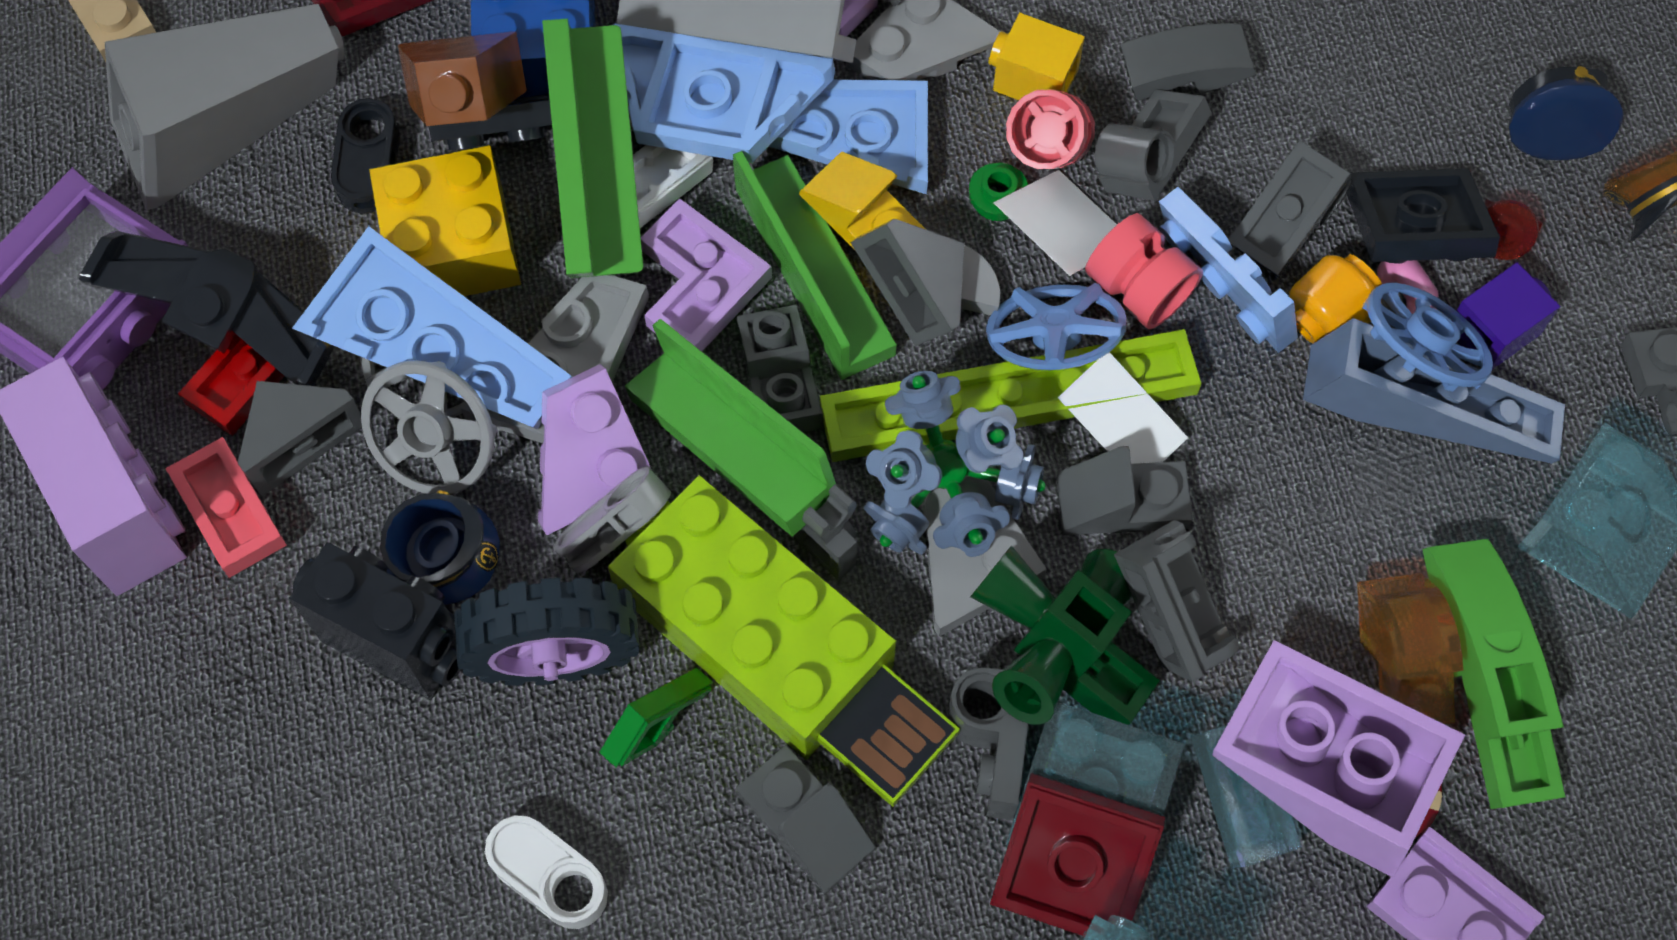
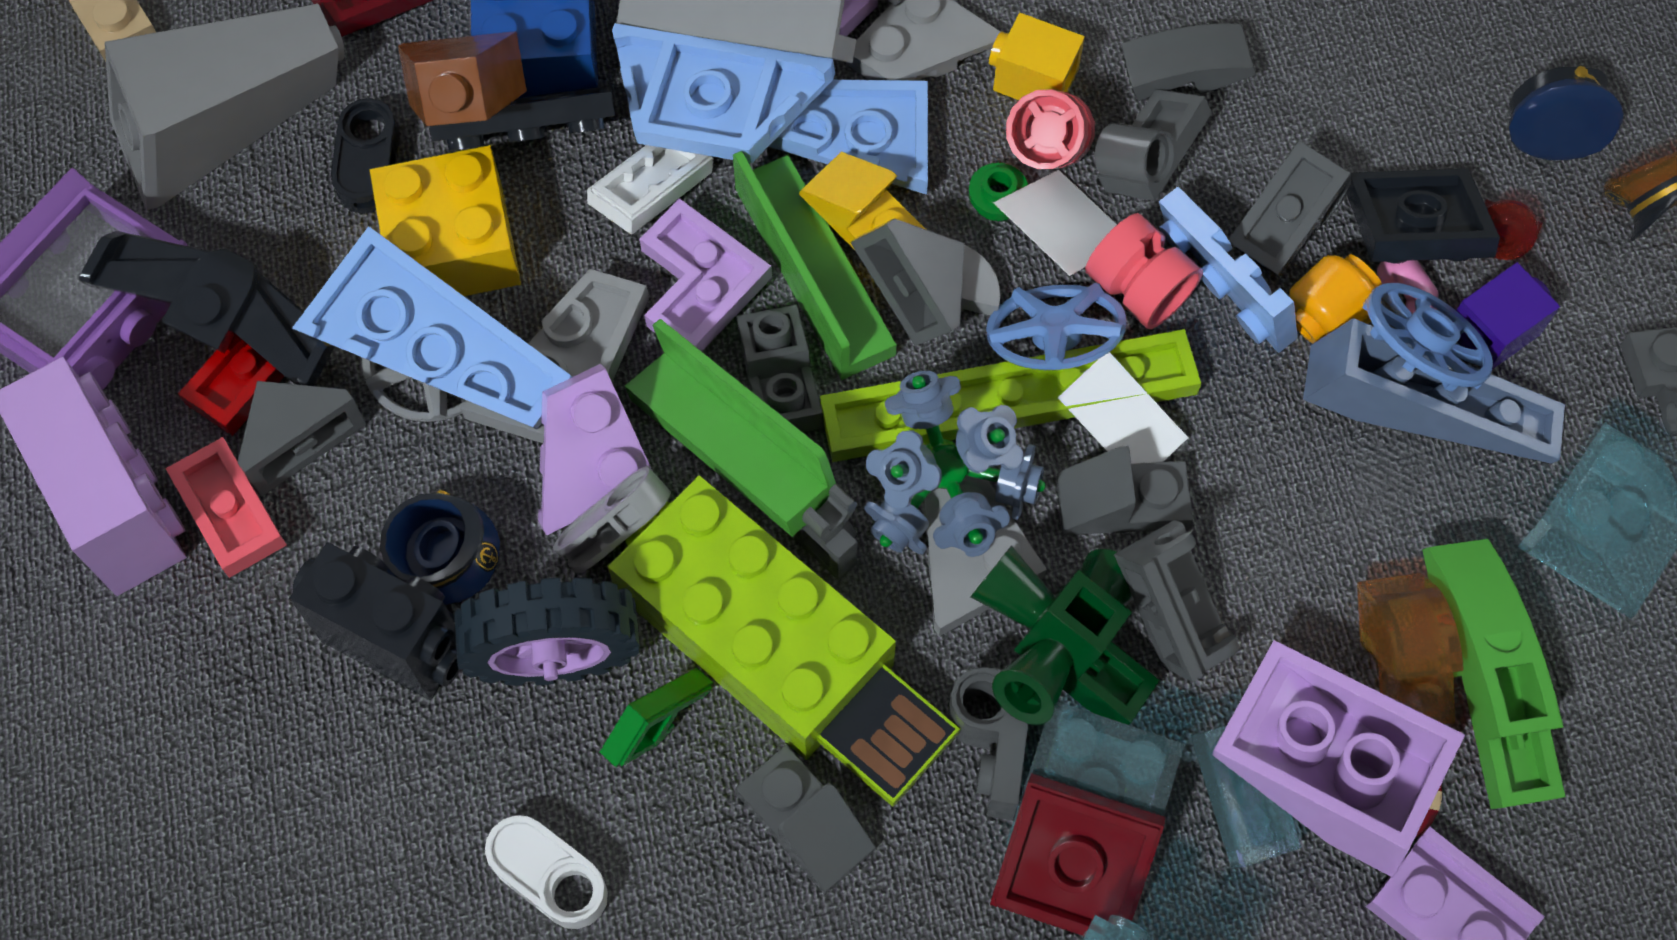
(425, 427): light grey wheel -> none
(593, 149): bright green panel -> none

